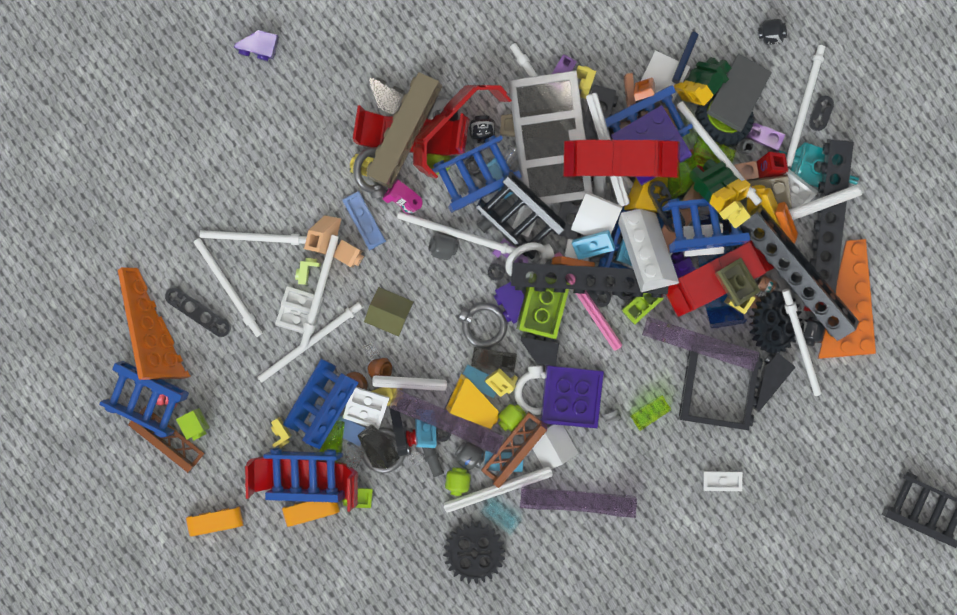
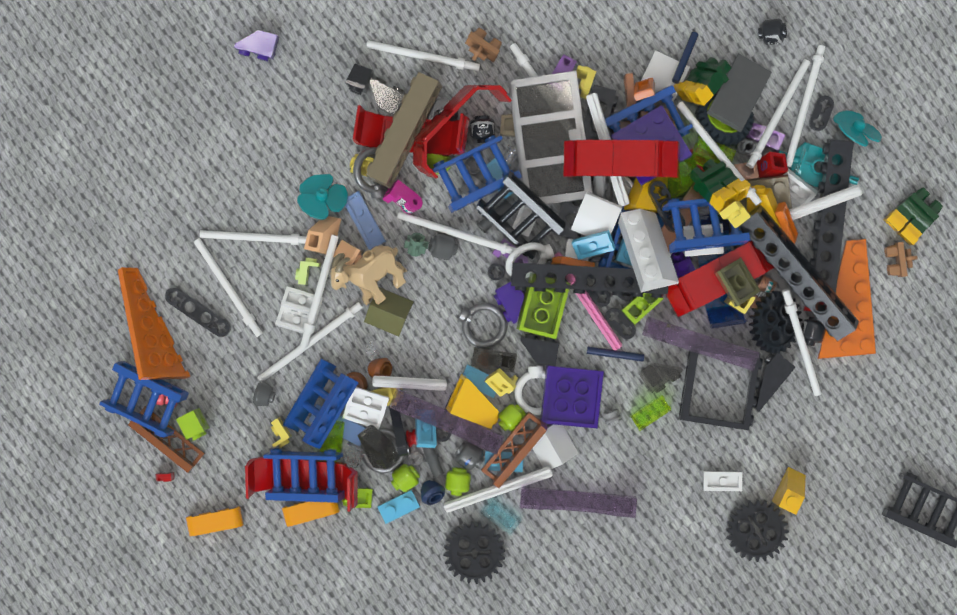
(165, 477): none -> red tile
(263, 394): none -> dark grey cone
(315, 196): none -> teal piece
(359, 79): none -> black slope
(367, 271): none -> tan animal
(398, 506): none -> medium azure plate
(405, 478): none -> lime head
(416, 244): none -> sand green gear
(432, 492): none -> dark blue cone
(460, 63): none -> white bar
(482, 48): none -> medium nougat hips
(615, 354): none -> dark blue bar
(624, 320): none -> black beam
(658, 374): none -> clear smoke slope
(756, 154): none -> white bar
(772, 522): none -> black gear
(790, 491): none -> yellow slope
(854, 127): none -> teal piece
(900, 268): none -> medium nougat hips
(916, 212): none -> dark green hips

